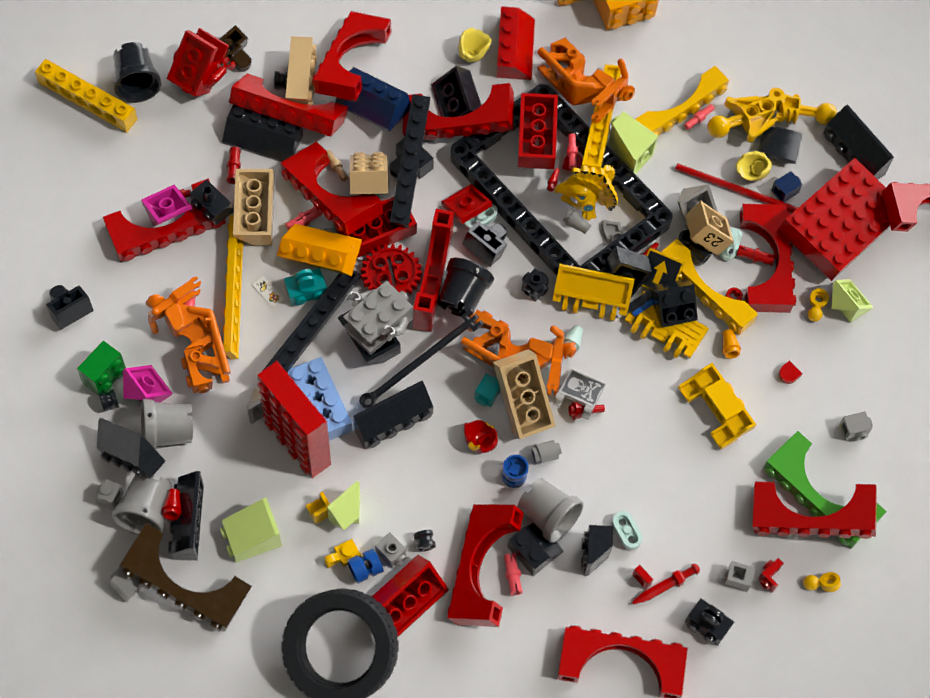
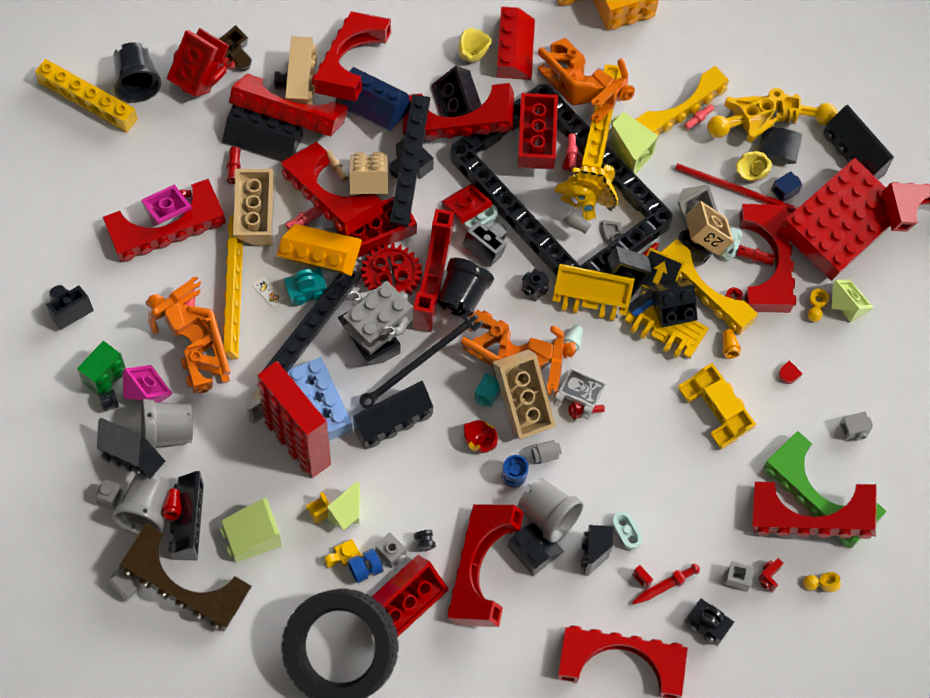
(211, 202): black brick -> none
(513, 574): coral pin -> none
(553, 180): red piece -> none

